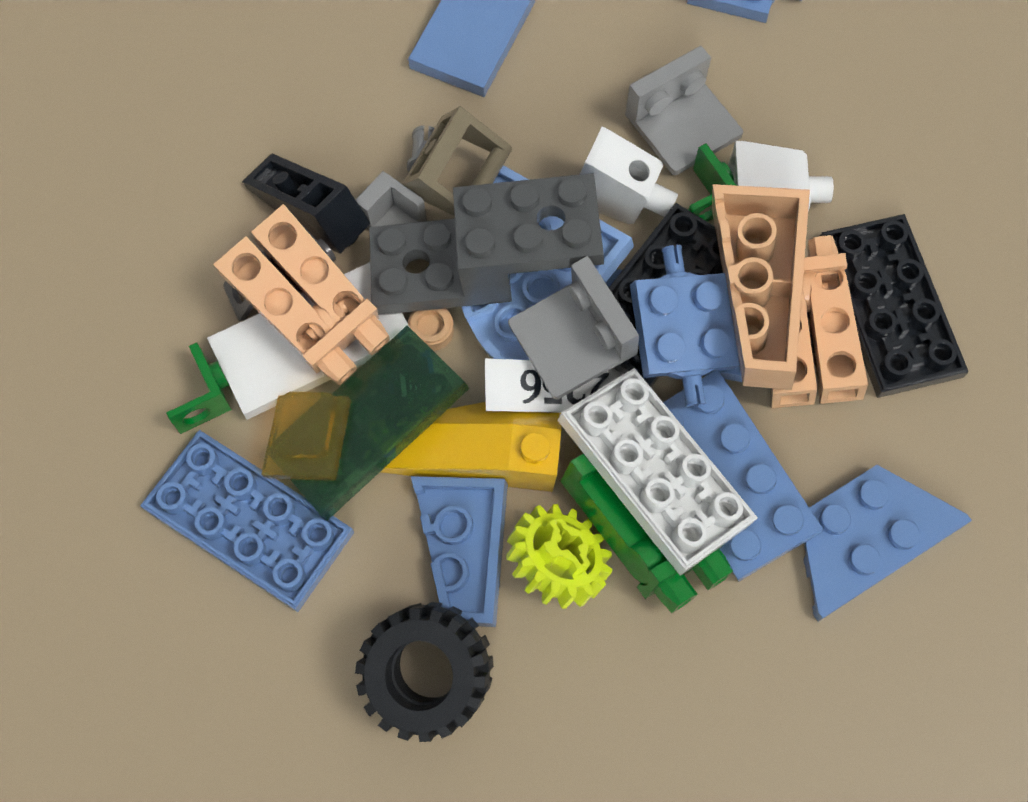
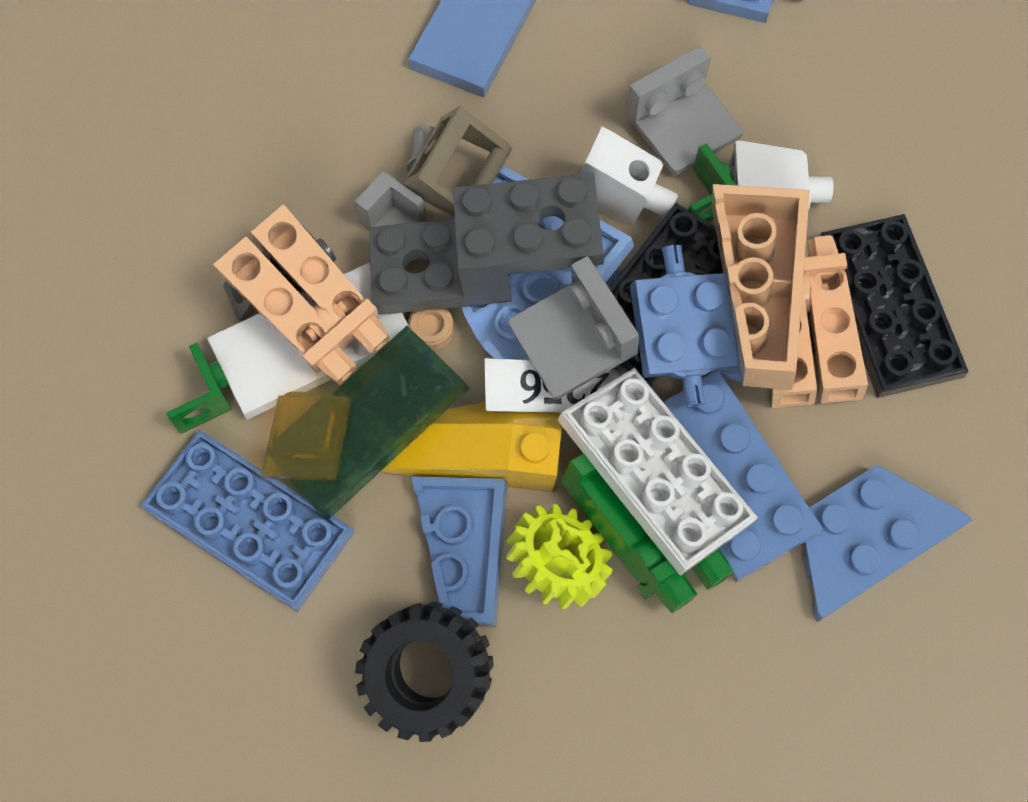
(315, 200): black slope -> none

